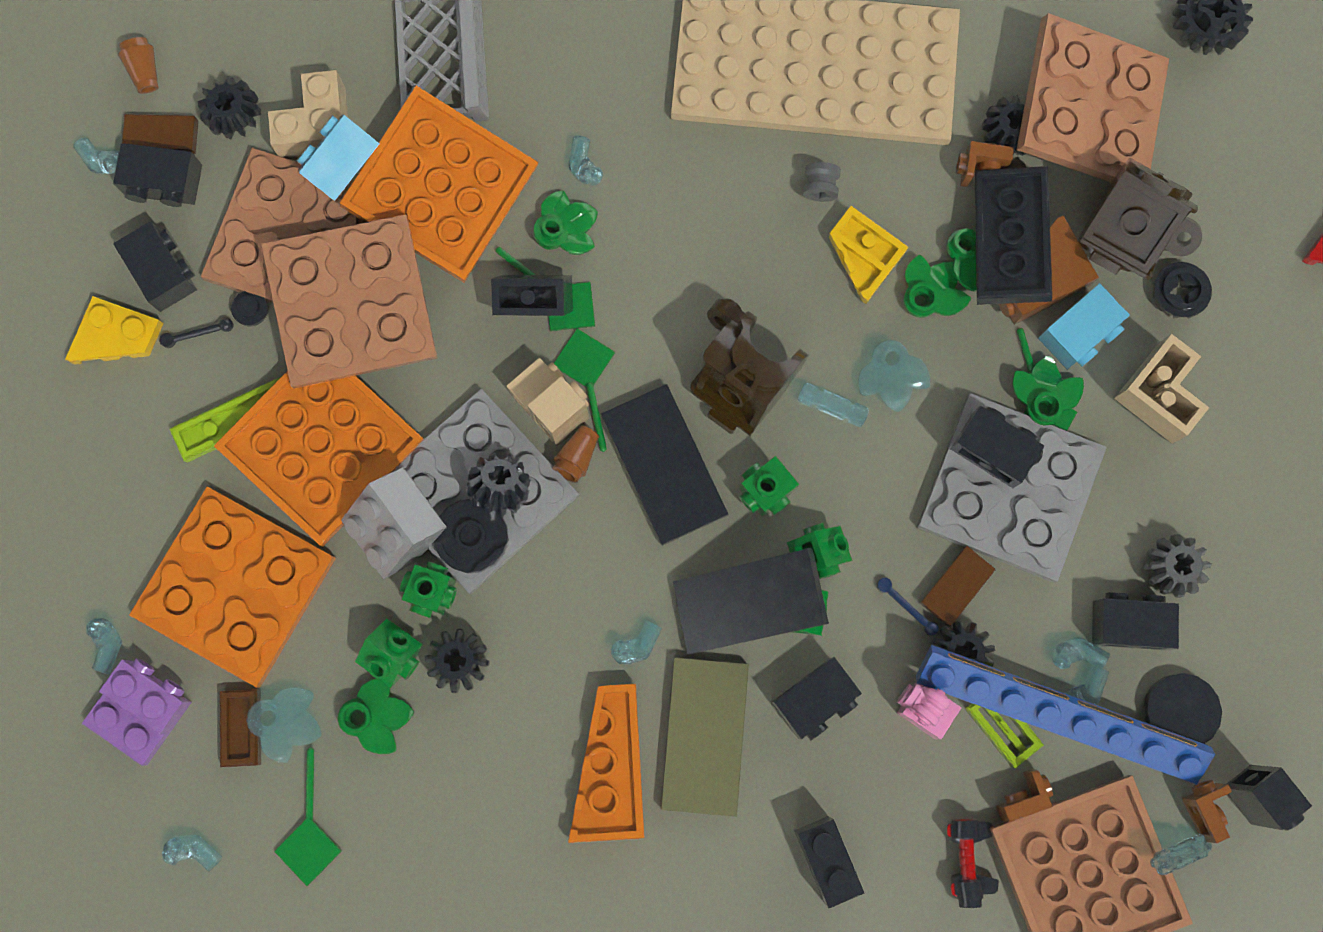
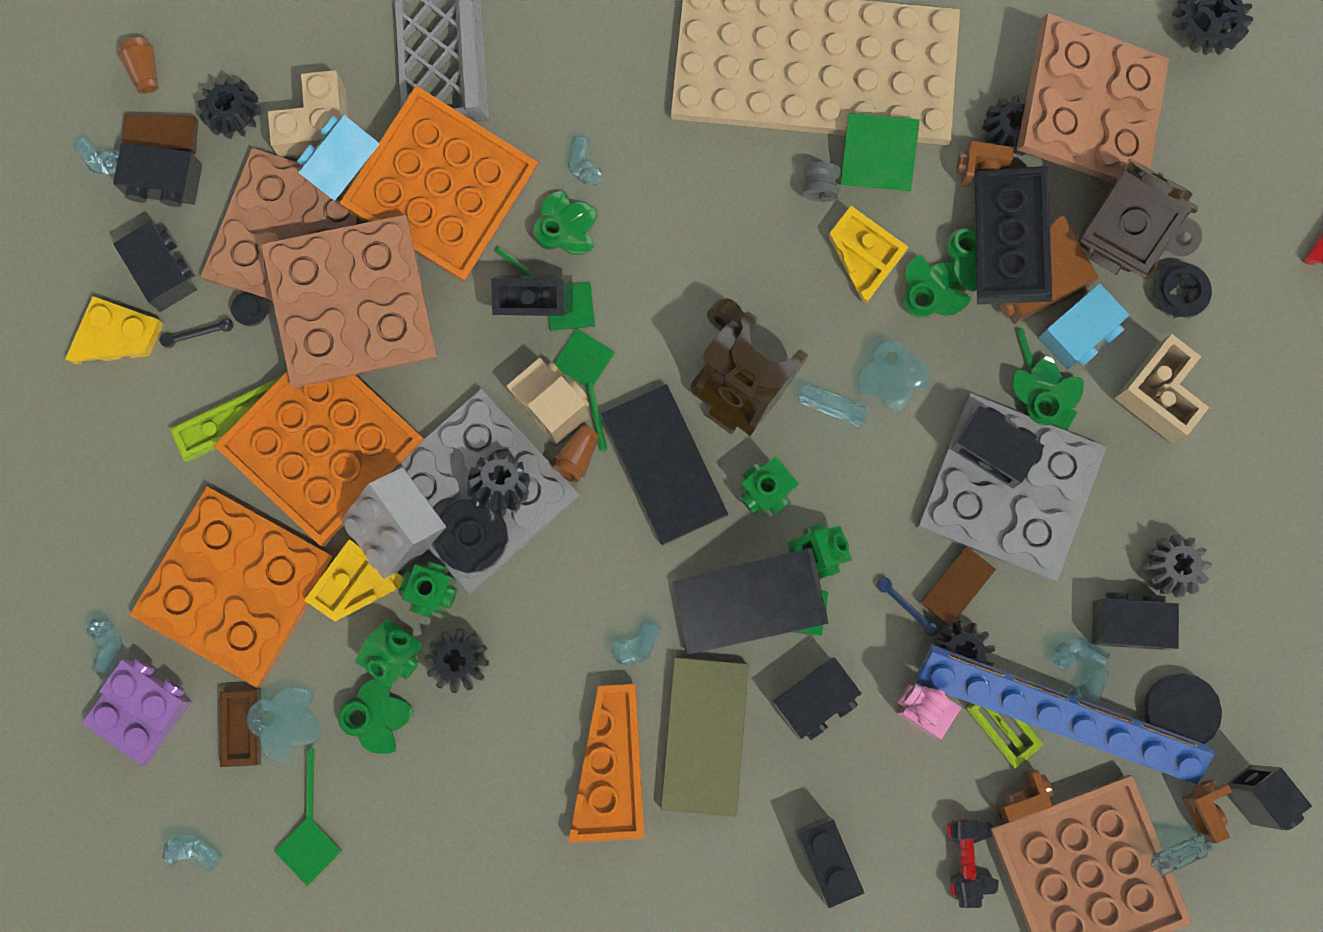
(350, 584): none -> yellow wing
(879, 152): none -> green tile

